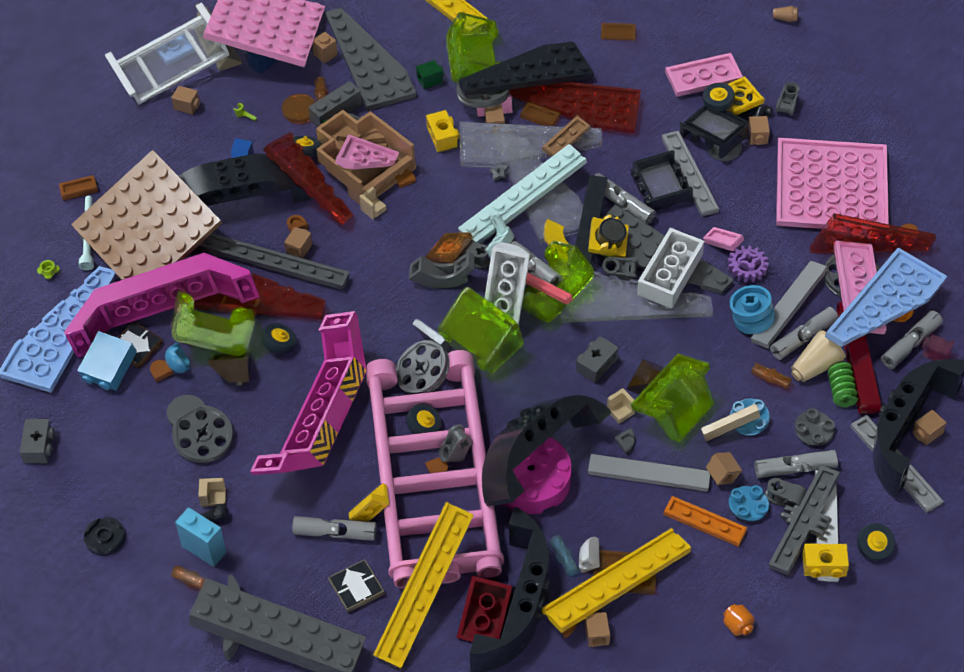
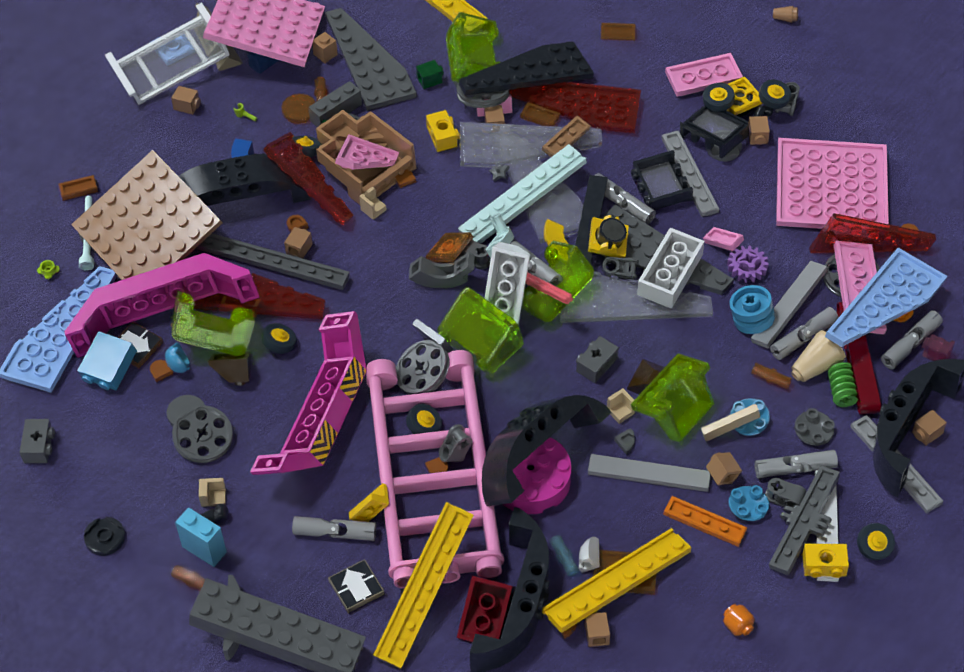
(774, 94): none -> black wheel

